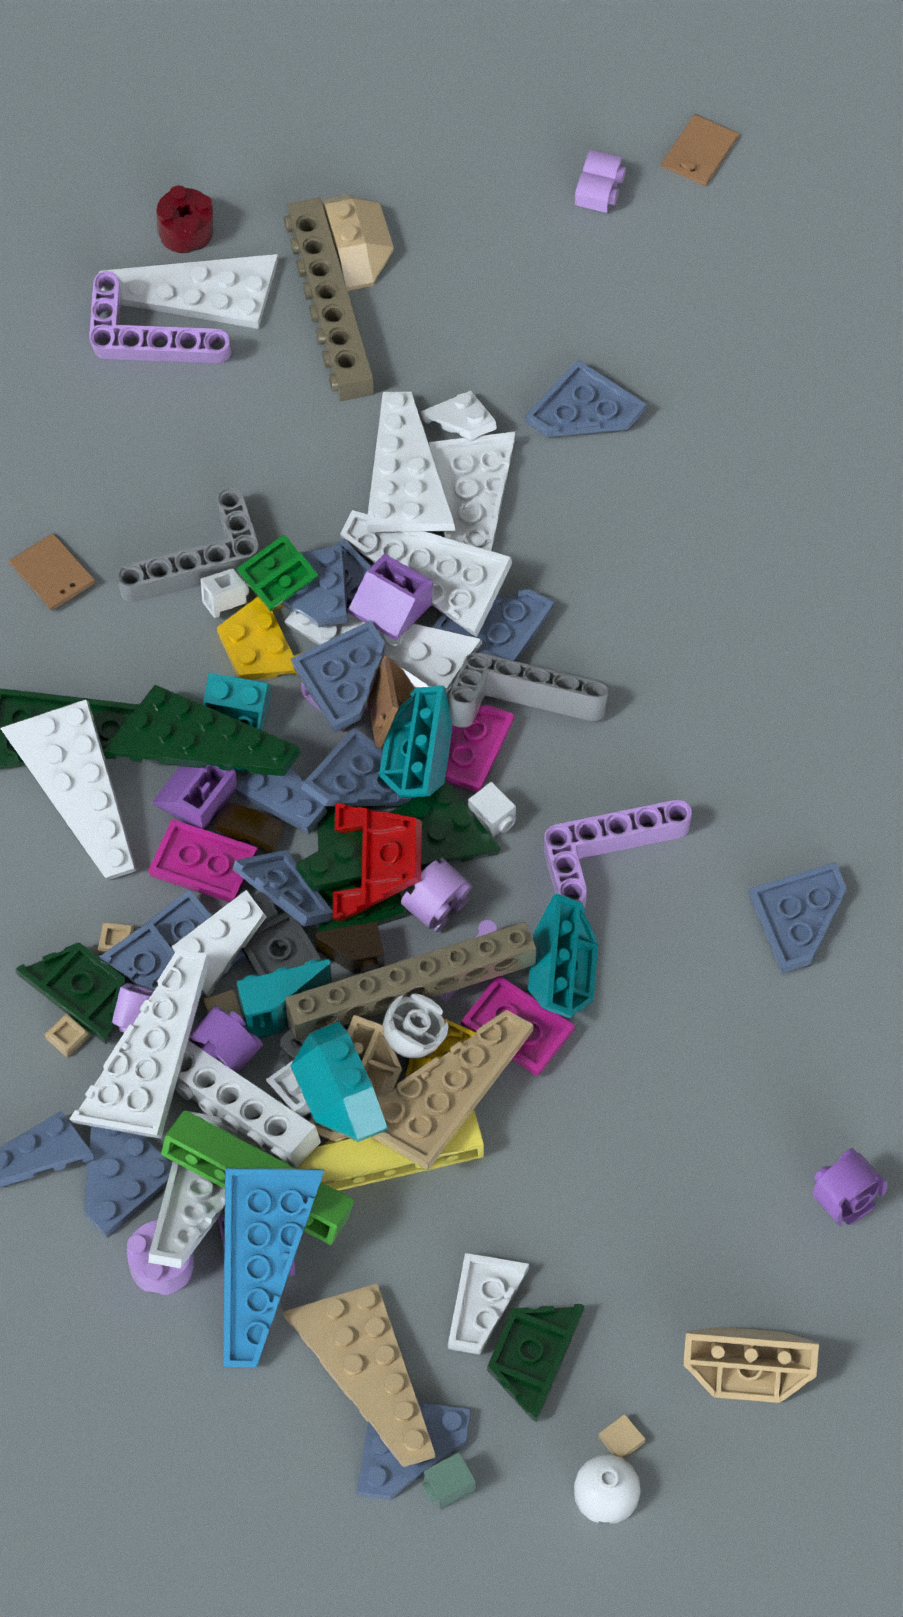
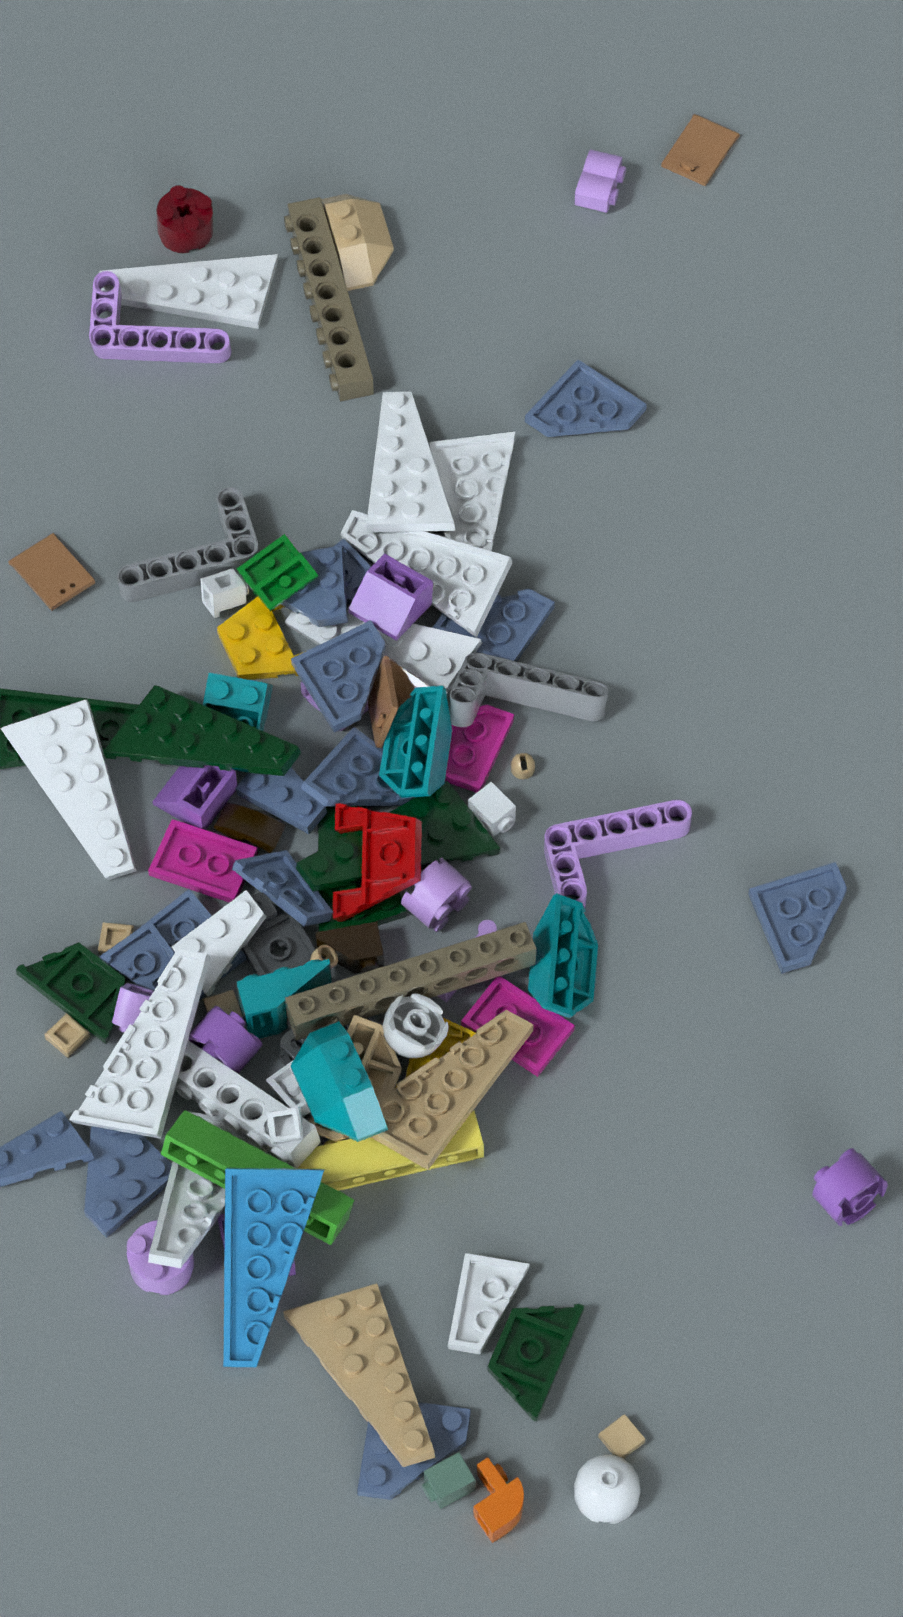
(285, 1124): none -> white slope
(327, 952): none -> tan hinge
(461, 415): white wing -> none
(504, 1506): none -> orange brick
(516, 766): none -> tan hinge
(750, 1362): tan wedge -> none

